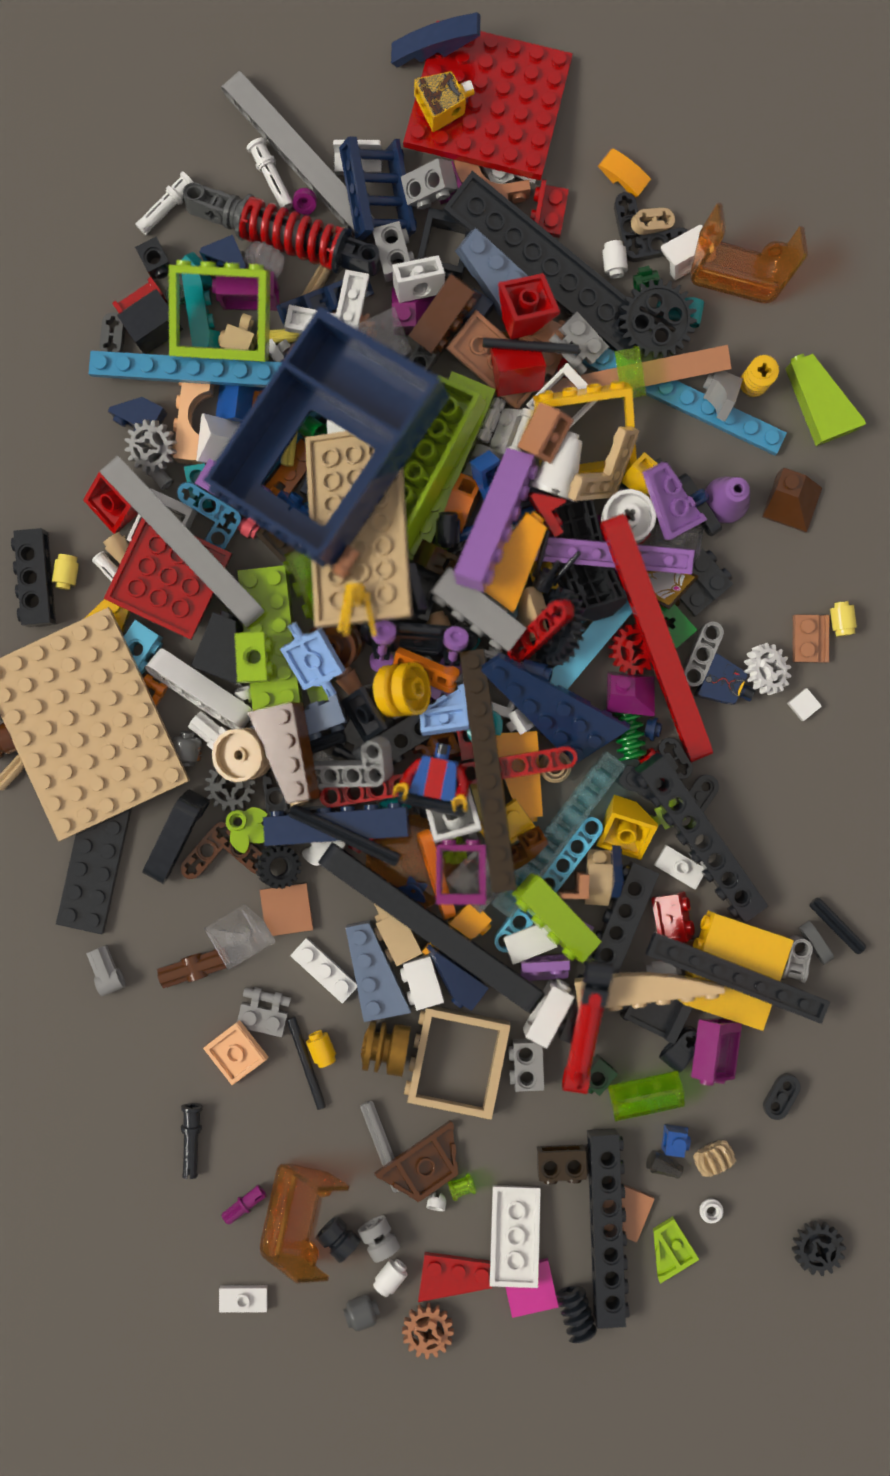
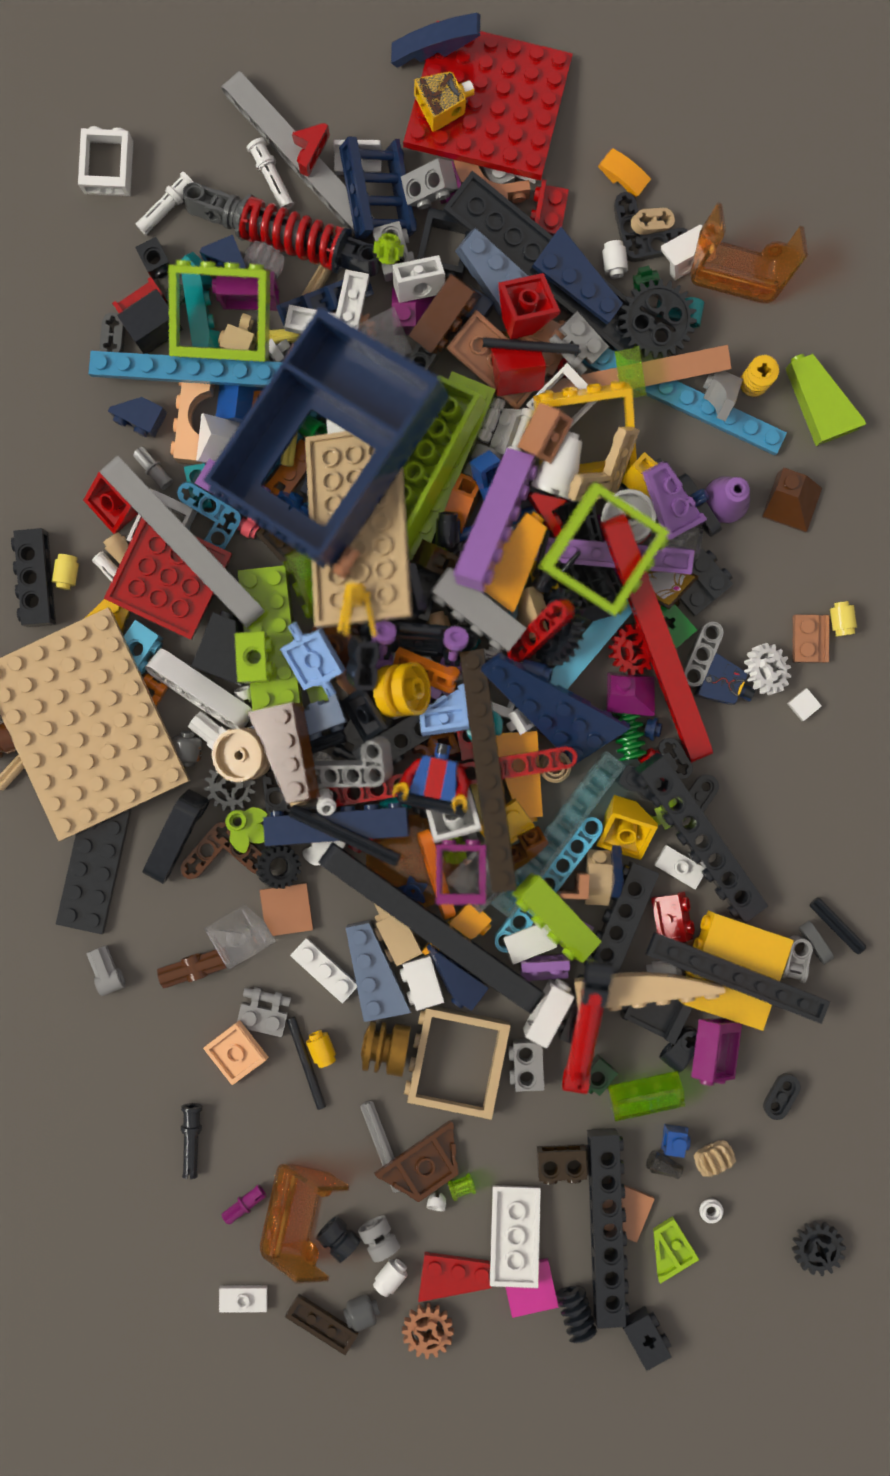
(103, 184): none -> white window
(147, 455): light grey gear -> none
(304, 201): magenta tile -> none
(312, 141): none -> red slope
(321, 1324): none -> dark brown plate
(326, 804): none -> white pin
(363, 658): none -> black brick
(388, 248): none -> lime gear
(571, 527): none -> lime window
(574, 274): none -> dark blue wing
(650, 1351): none -> black brick

